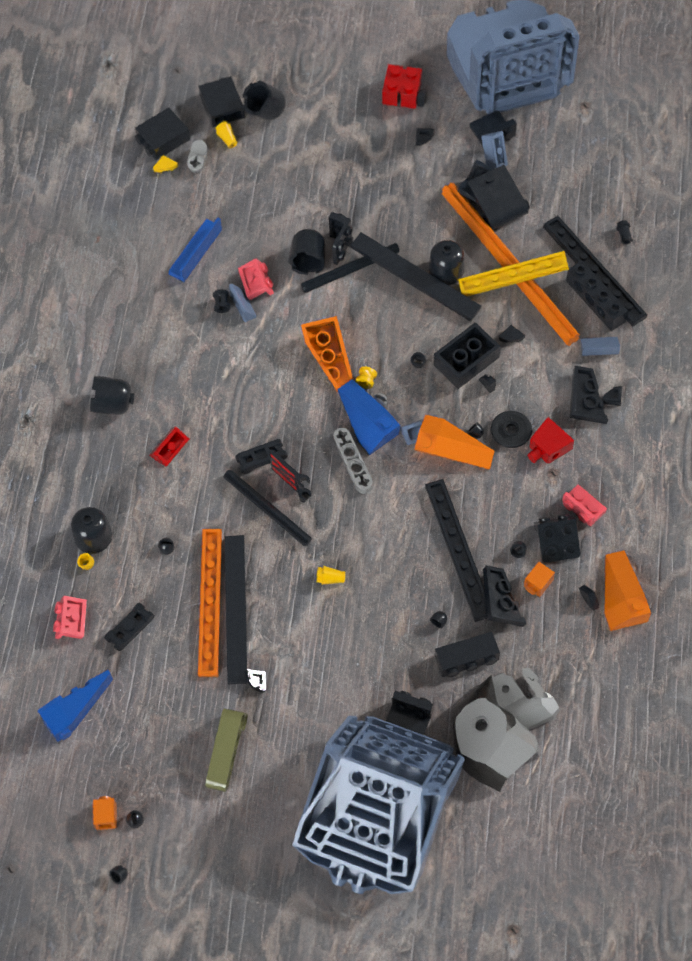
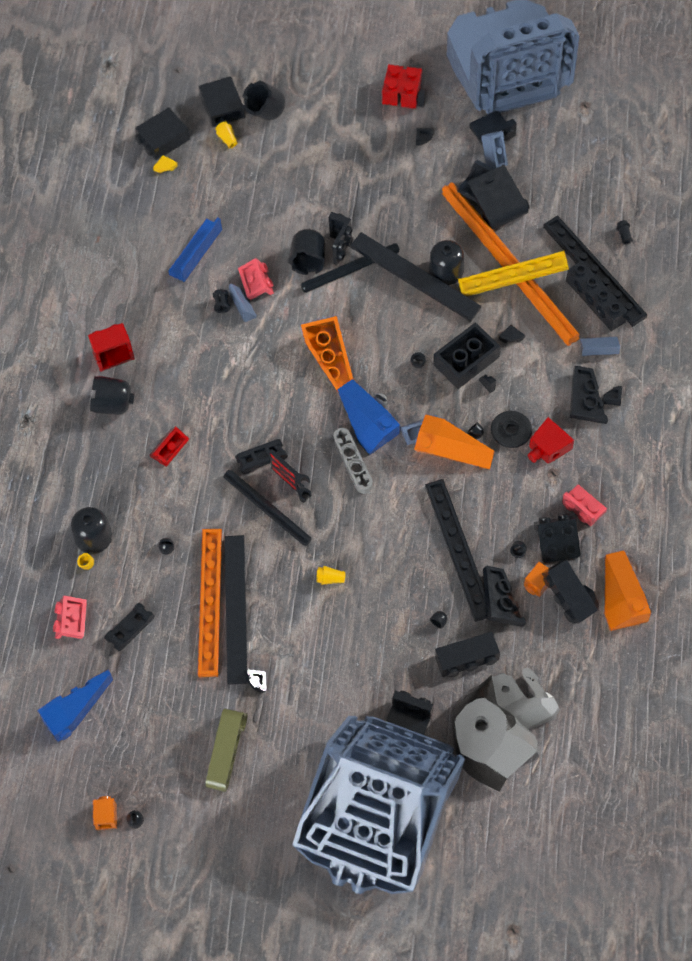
(111, 346): none -> red piece
(118, 874): black hinge -> none
(197, 156): light grey piece -> none
(366, 377): yellow wheel -> none
(569, 592): none -> black brick

